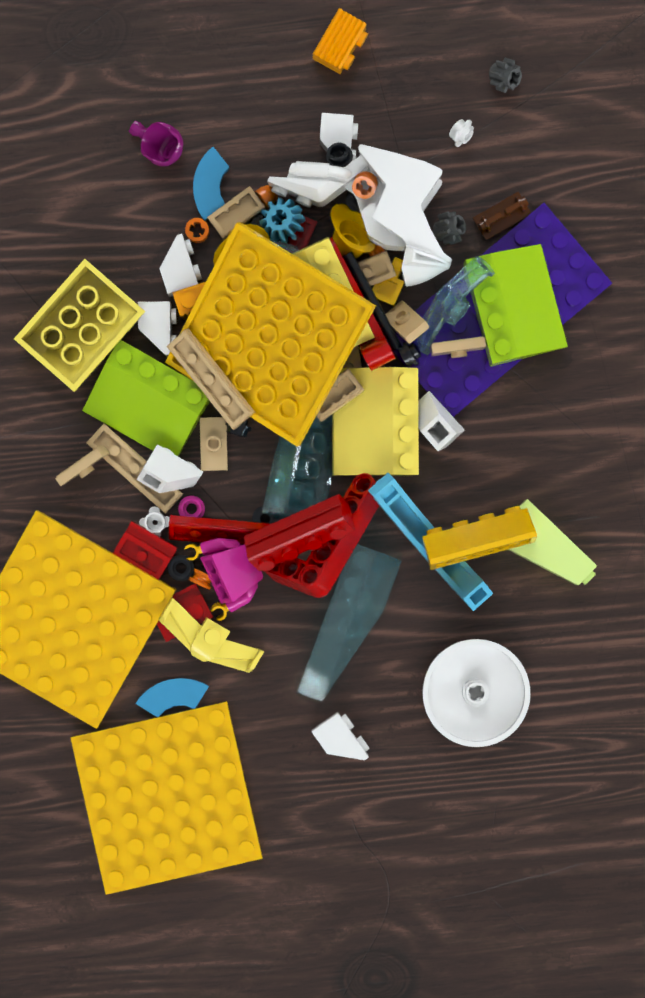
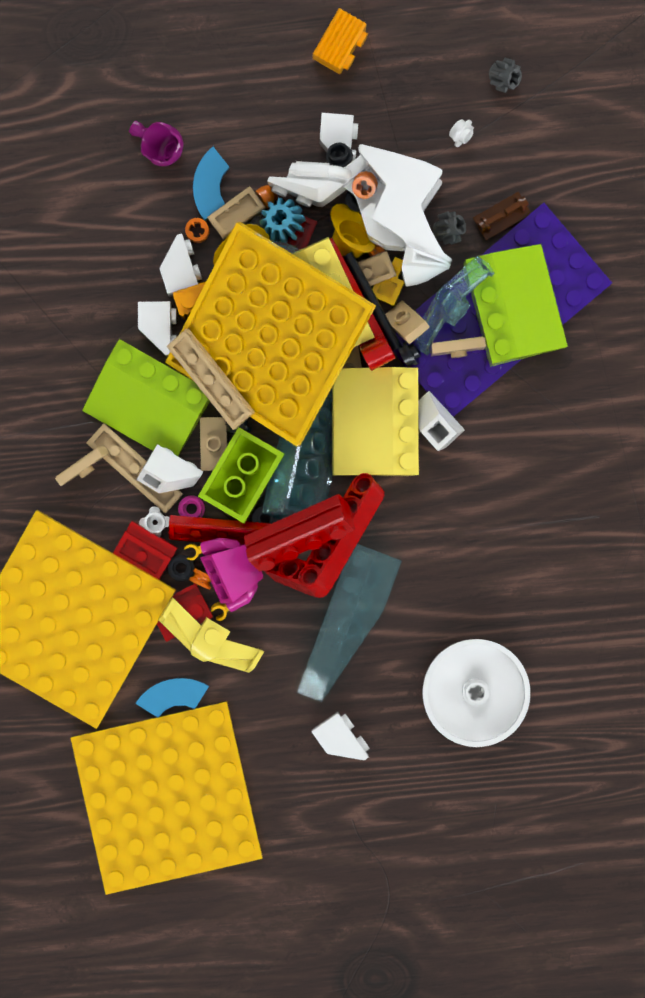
(79, 325): light yellow slope -> none
(241, 475): none -> lime slope
(343, 391): tan plate -> none
(414, 525): medium azure arch -> none
(479, 538): yellow slope -> none
(555, 550): yellowish green slope -> none

